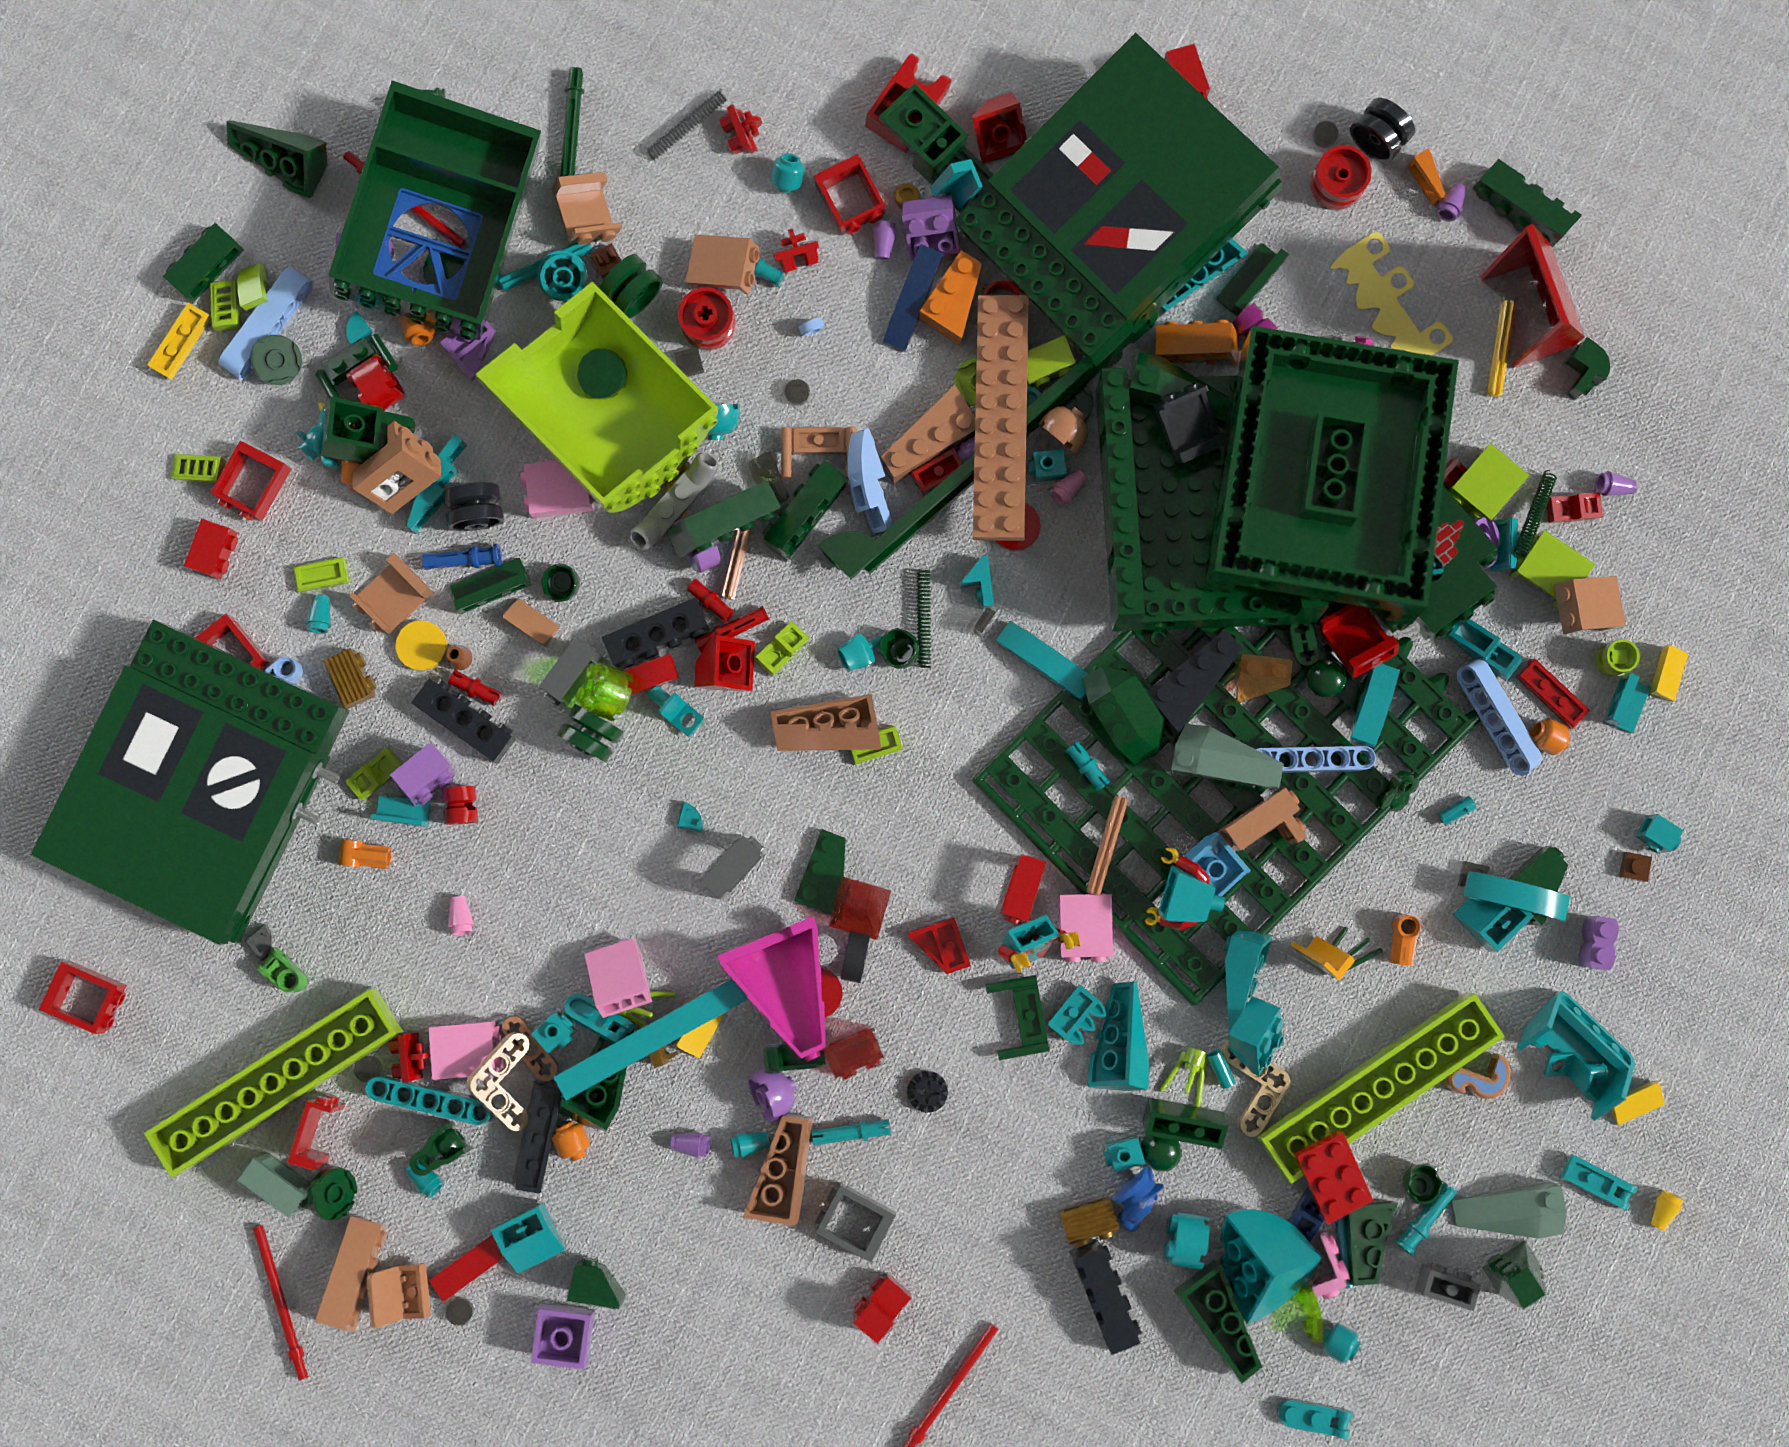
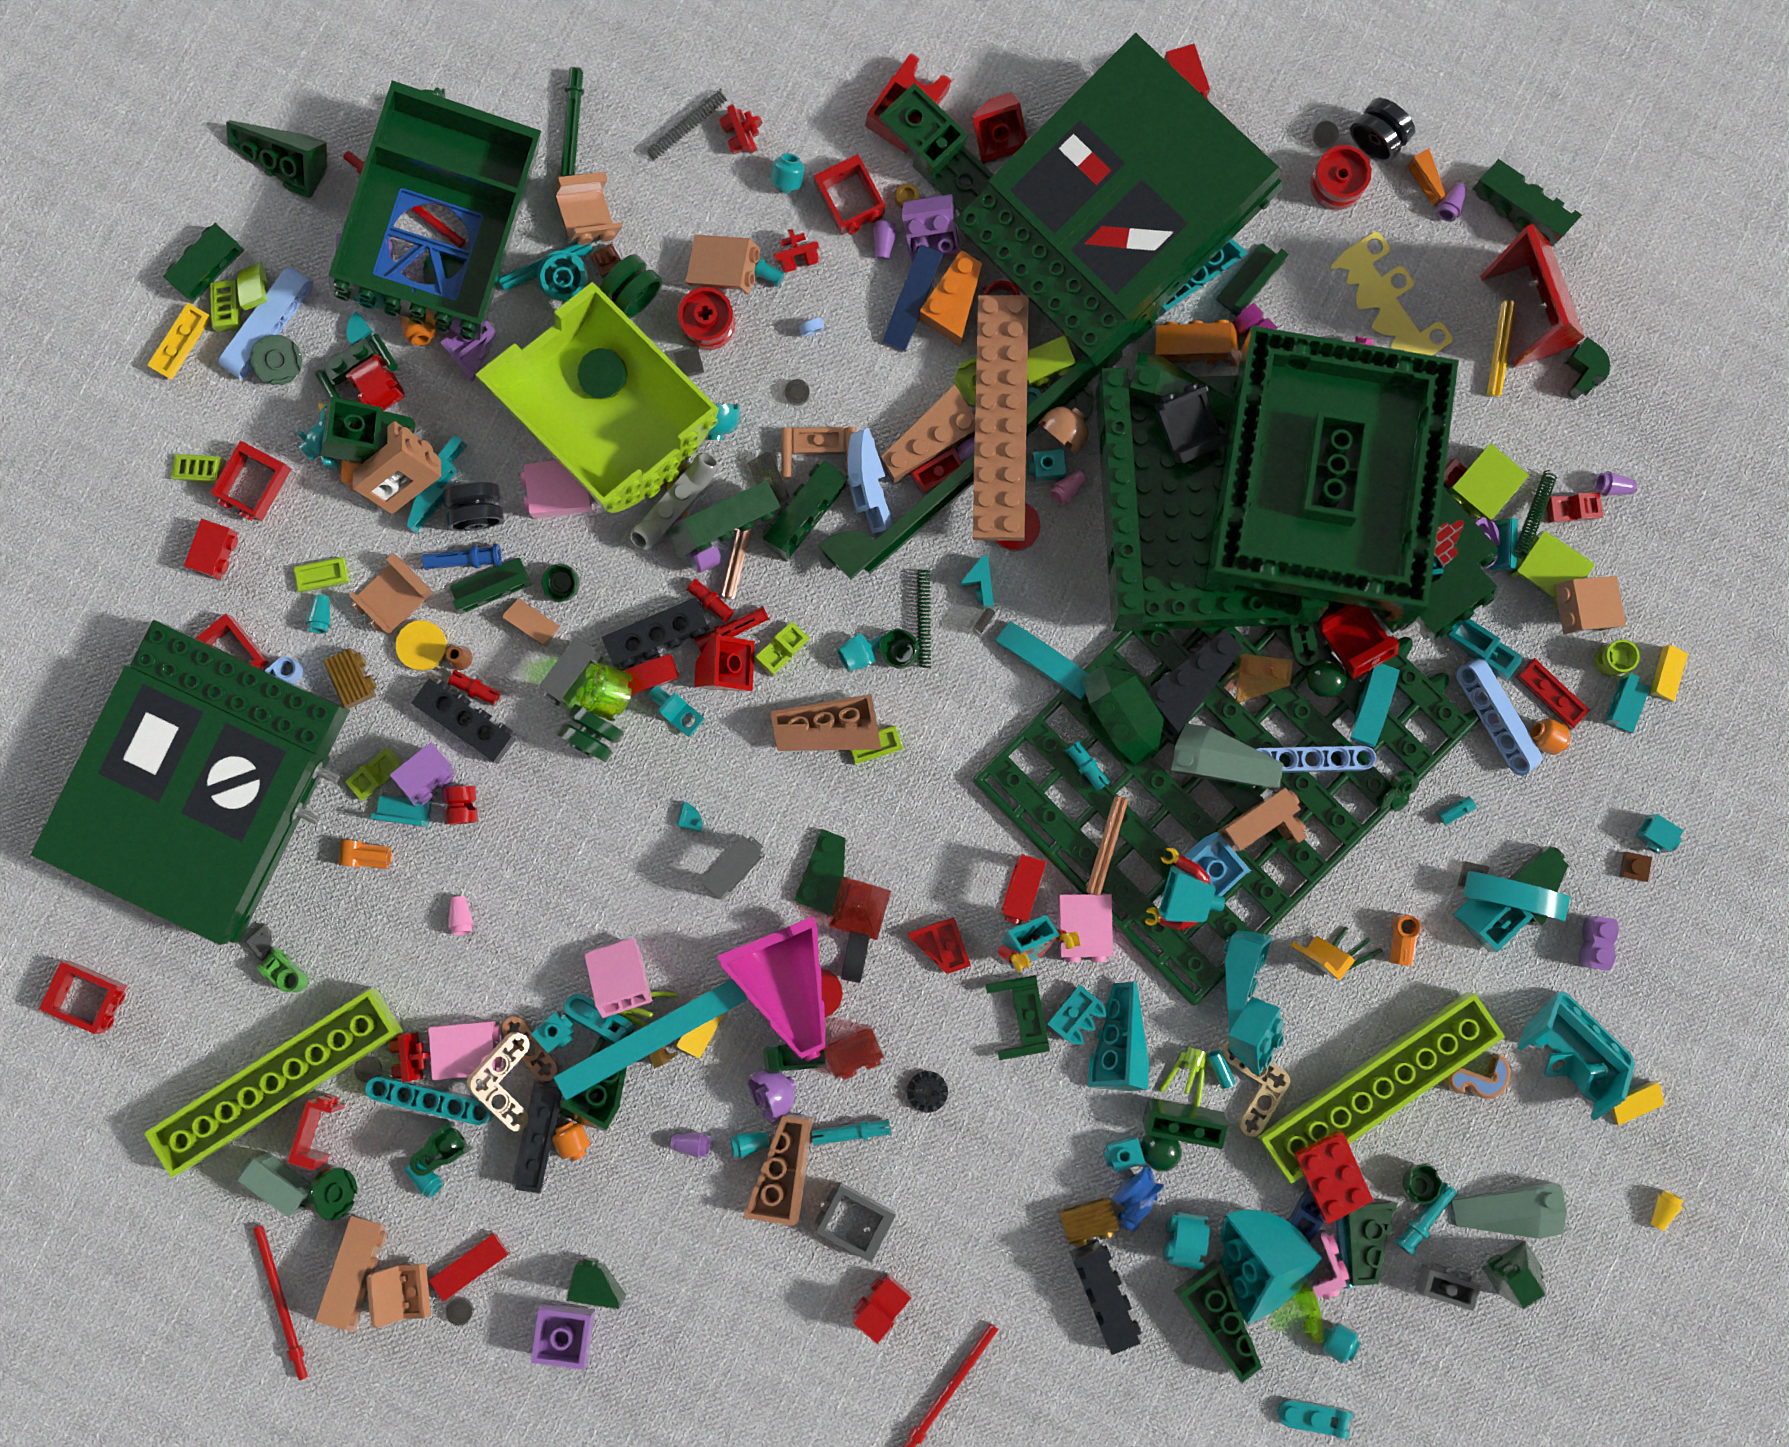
(528, 1238): teal slope -> none
(960, 181): teal panel -> none
(1597, 1181): teal plate -> none

